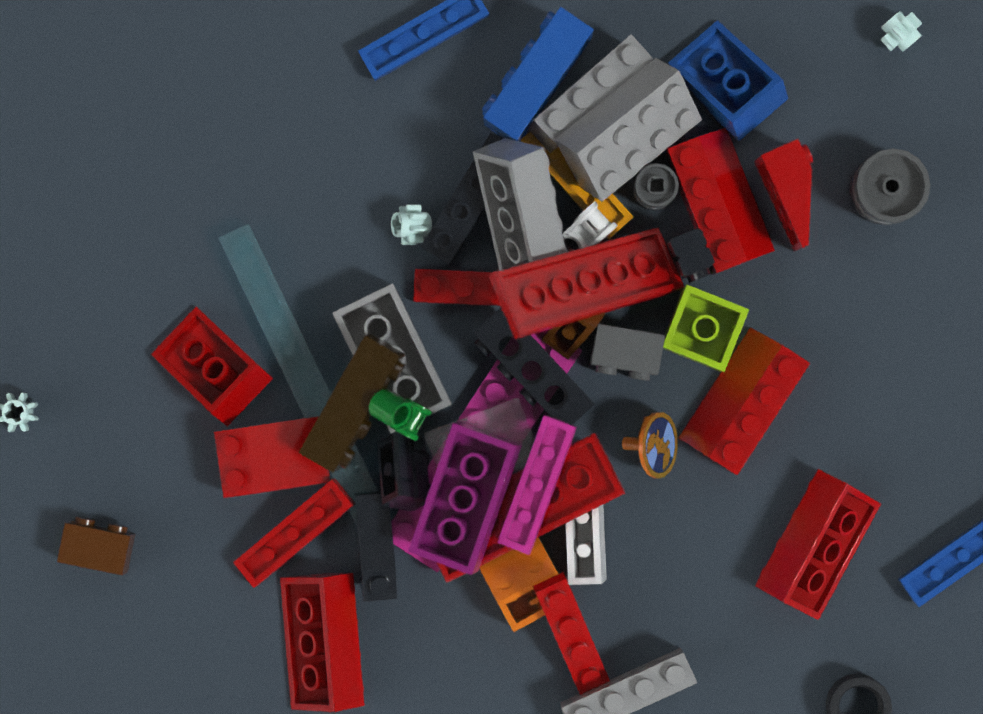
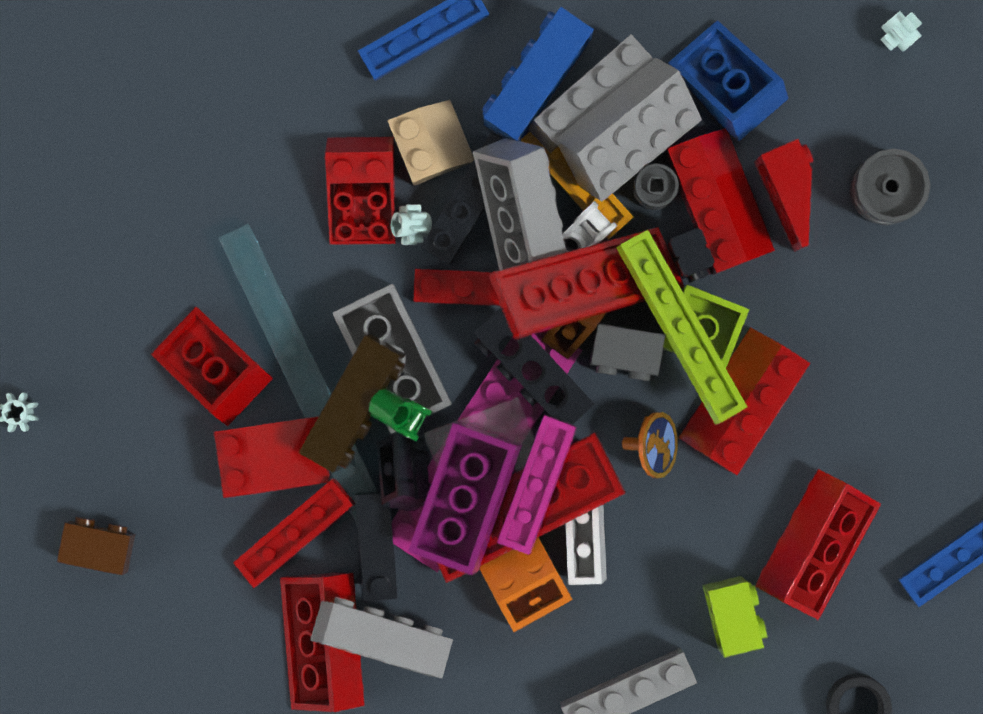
(360, 189): none -> red slope
(381, 638): none -> light grey brick
(431, 141): none -> tan slope
(571, 633): red plate -> none
(681, 327): none -> lime plate
(734, 616): none -> lime brick

